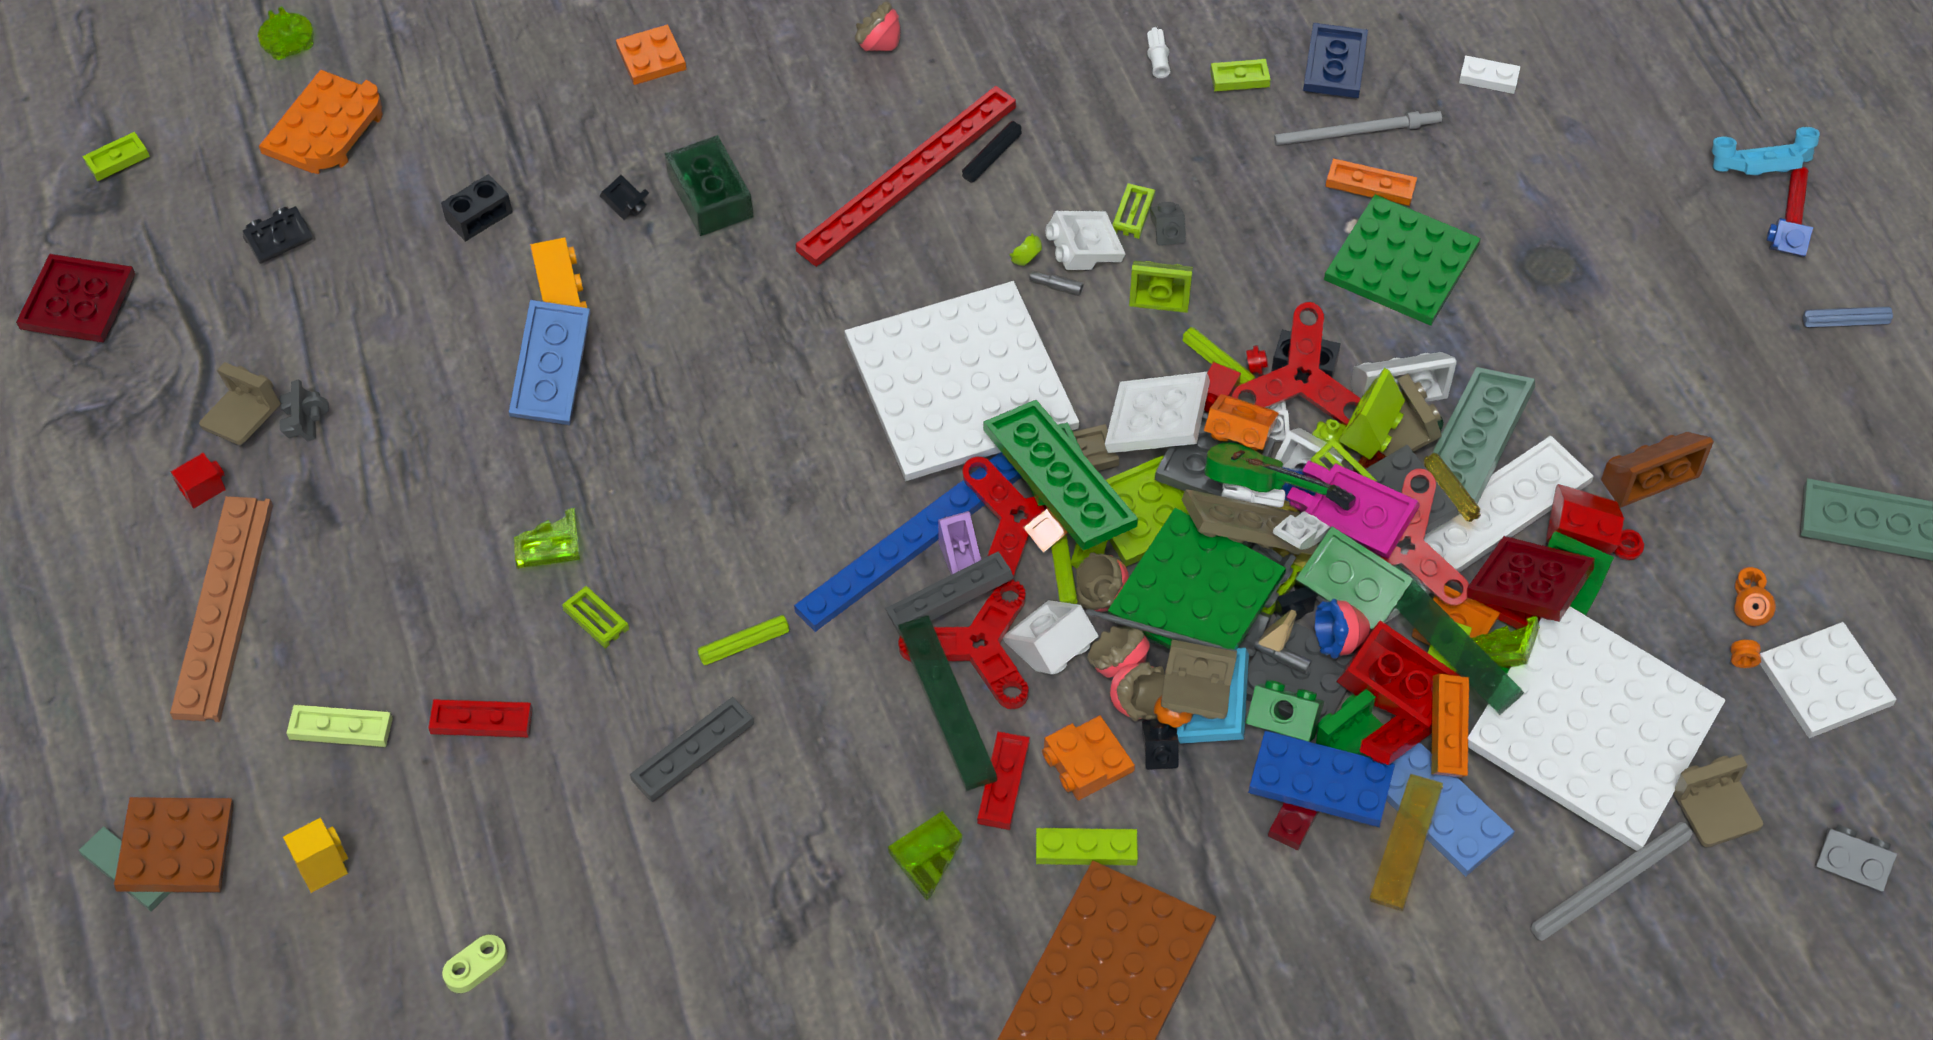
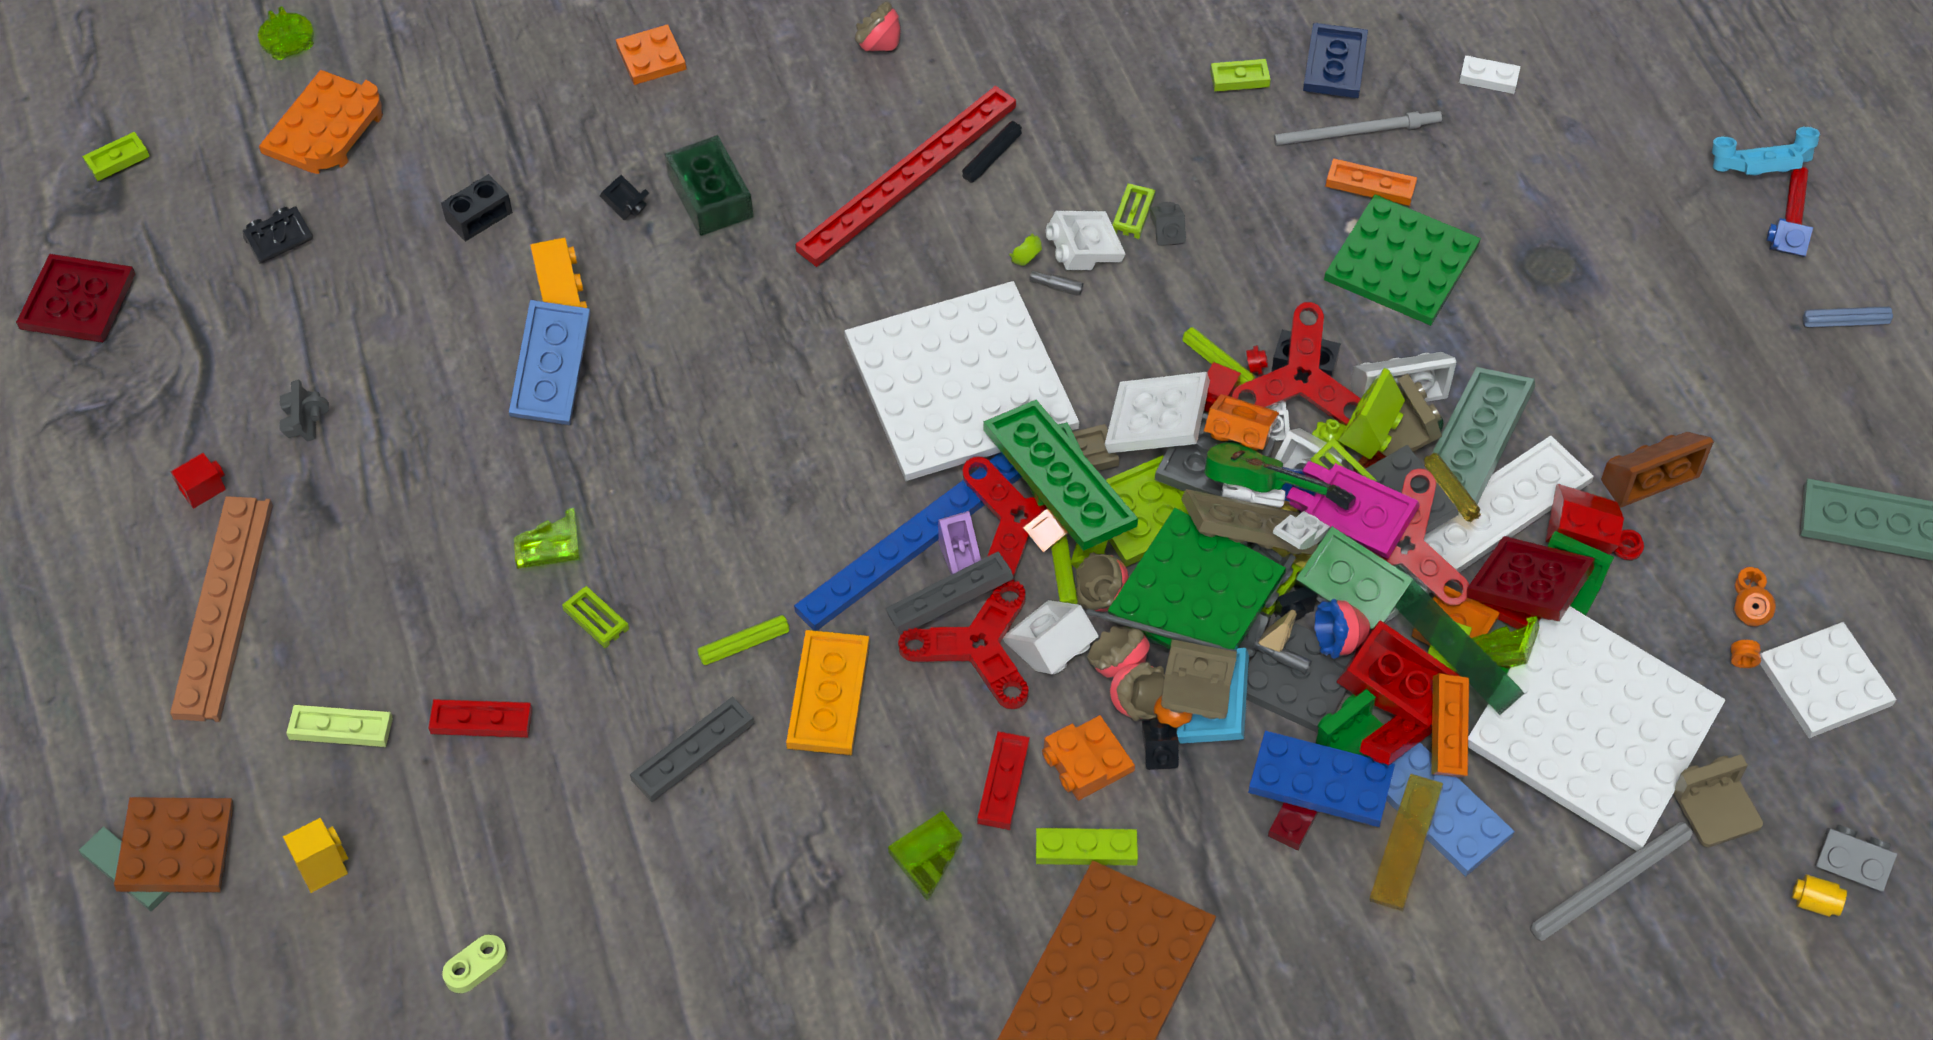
(242, 407): dark tan bracket -> none
(828, 692): none -> light orange plate
(947, 703): clear green tile -> none
(1158, 53): white axle -> none
(1160, 286): lime slope -> none
(1266, 715): brick -> none
(1819, 896): none -> yellow brick

